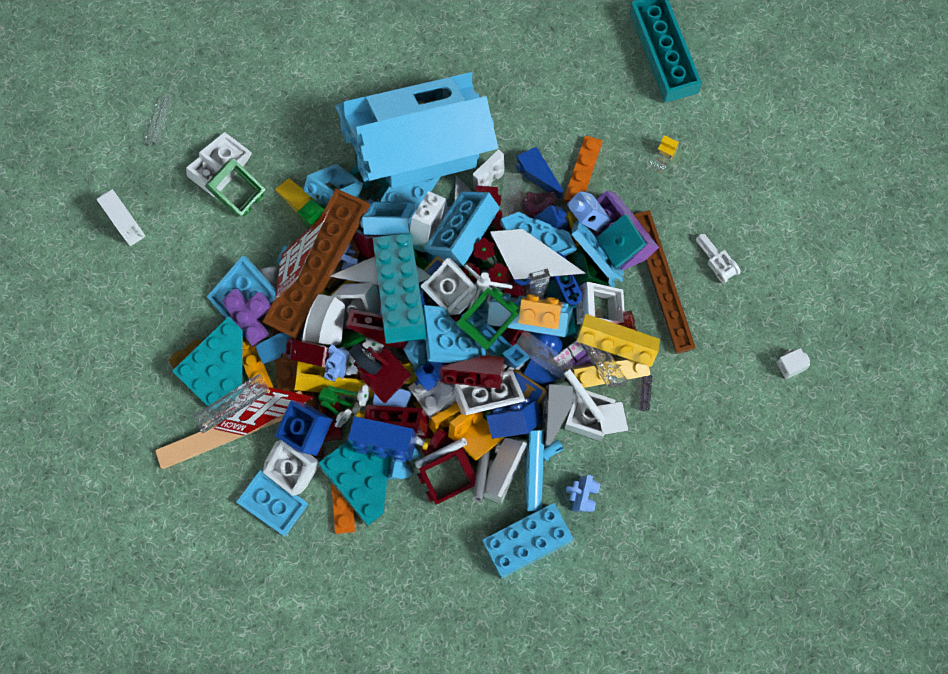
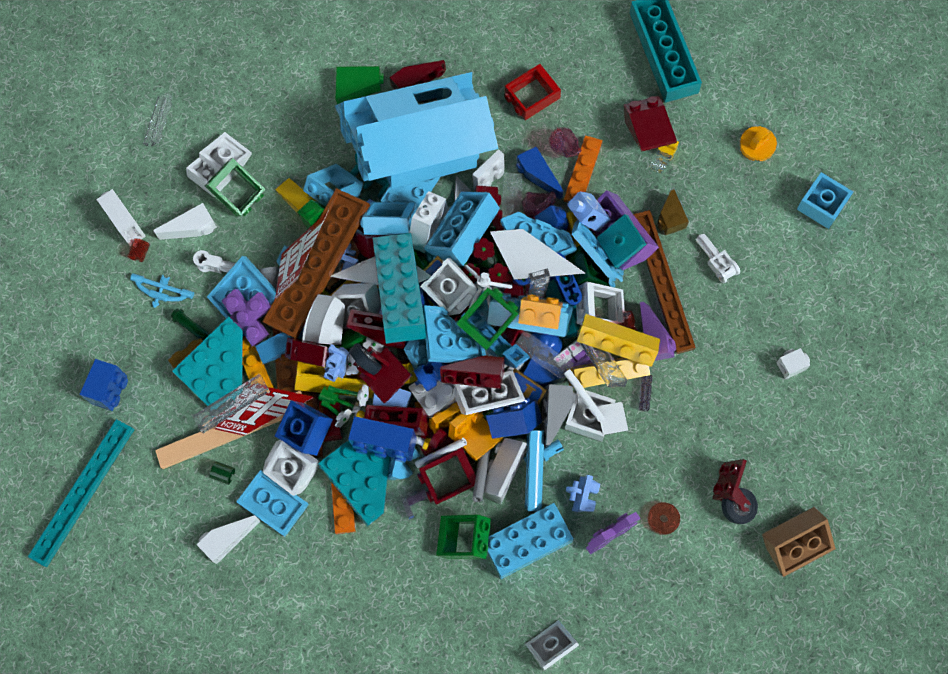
(81, 493): none -> teal plate
(104, 385): none -> blue brick
(138, 250): none -> clear red beam
(162, 285): none -> medium azure piece
(179, 316): none -> dark green axle
(190, 224): none -> white slope
(212, 262): none -> white connector
(222, 472): none -> dark green beam
(222, 540): none -> white slope
(357, 82): none -> green slope
(411, 499): none -> clear purple tile
(417, 74): none -> dark red slope
(450, 526): none -> green window
(546, 82): none -> red window
(551, 645): none -> white slope
(564, 142): none -> clear pink hair
(612, 531): none -> medium lavender plate
(649, 123): none -> dark red slope
(653, 327): none -> medium lavender slope
(667, 510): none -> clear red piece
(672, 215): none -> pearl gold slope
(738, 503): none -> dark red plate
(758, 143): none -> light orange tile
(799, 541): none -> medium nougat slope
(824, 200): none -> medium azure brick

